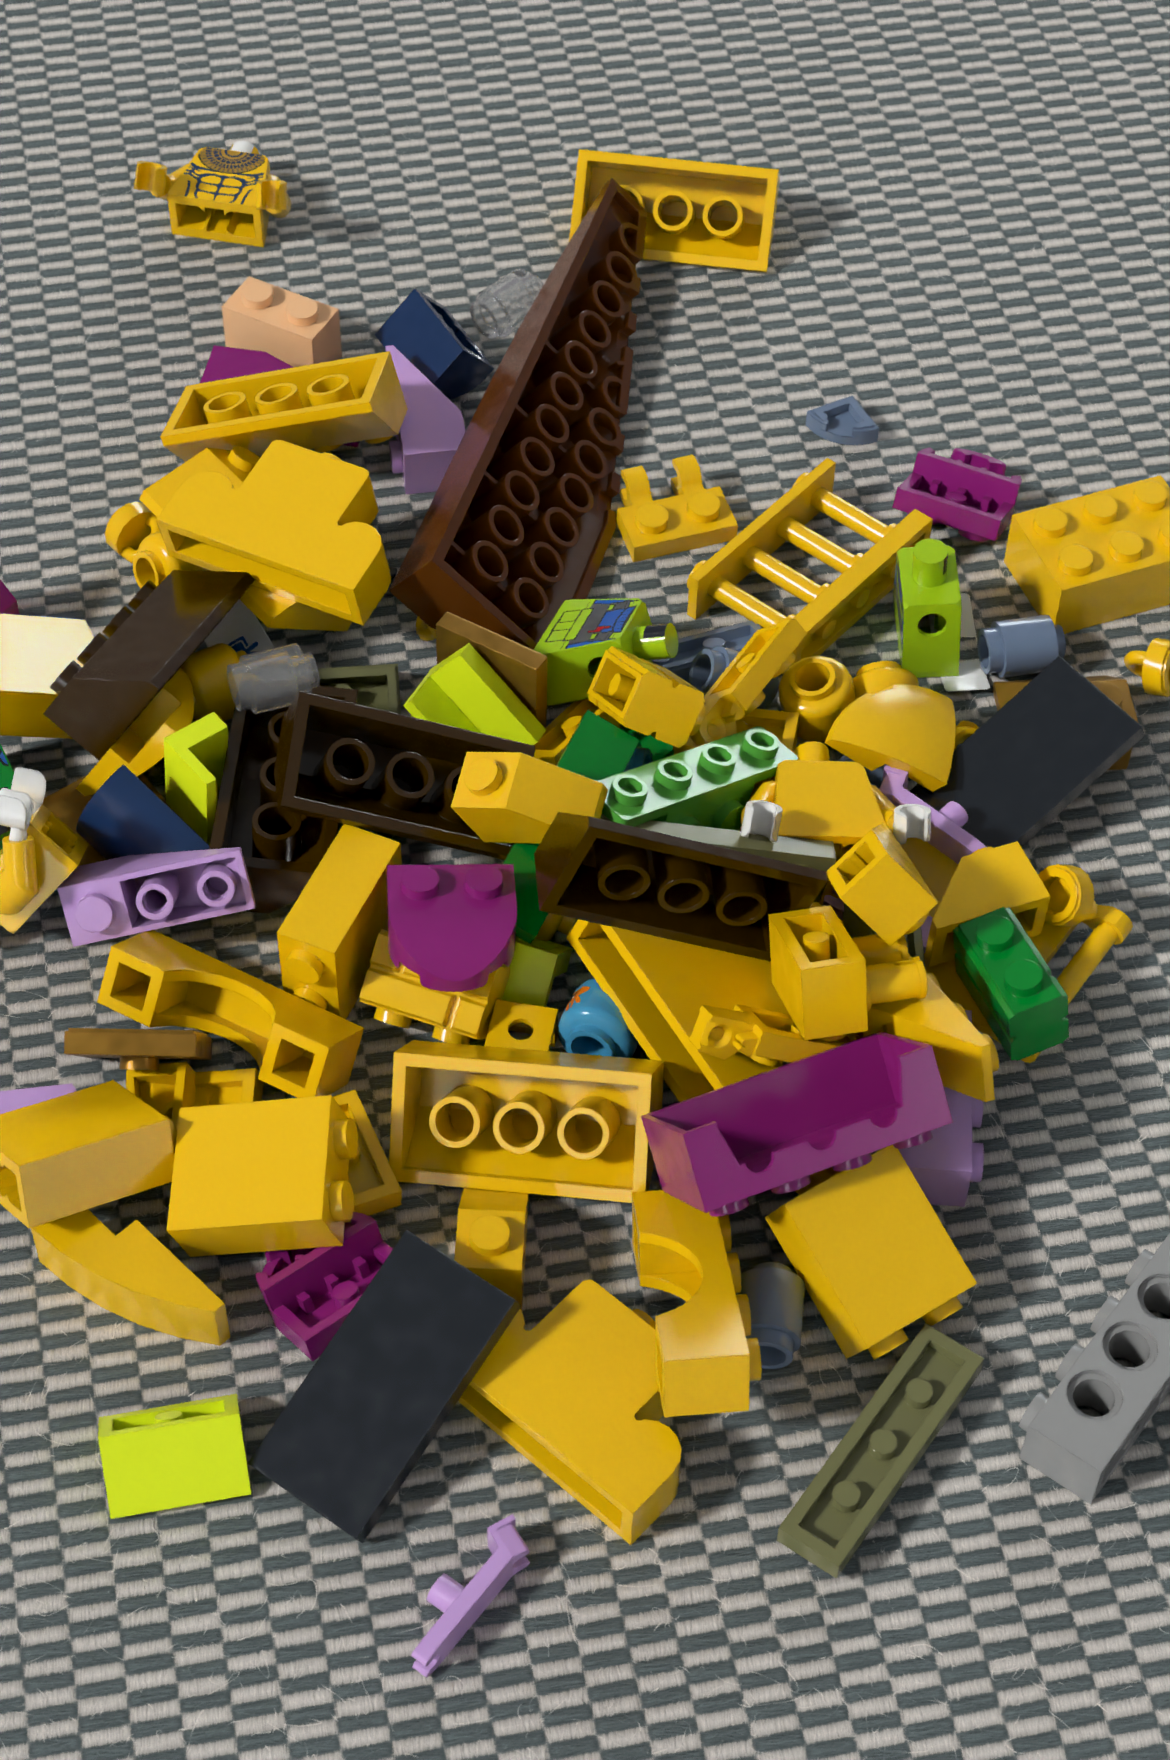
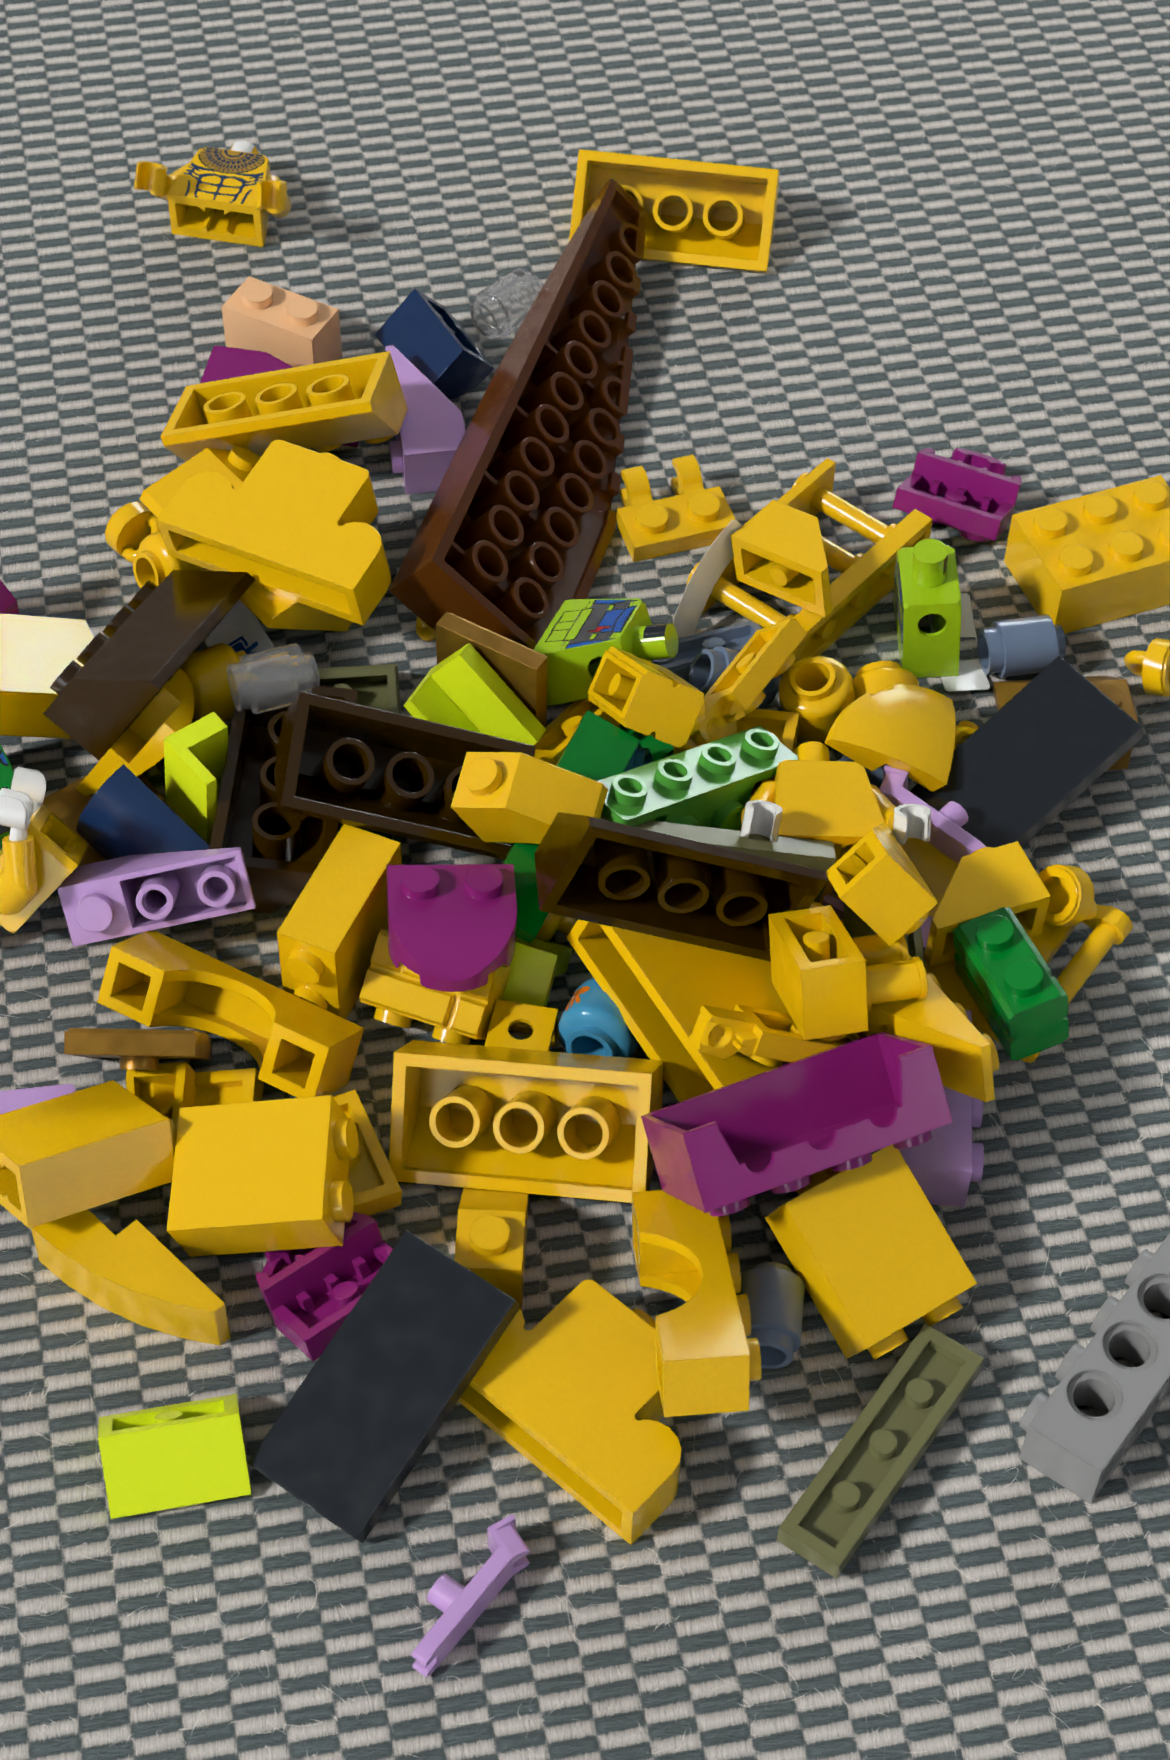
(703, 581): none -> white sticker
(784, 557): none -> yellow slope
(843, 423): sand blue tile -> none

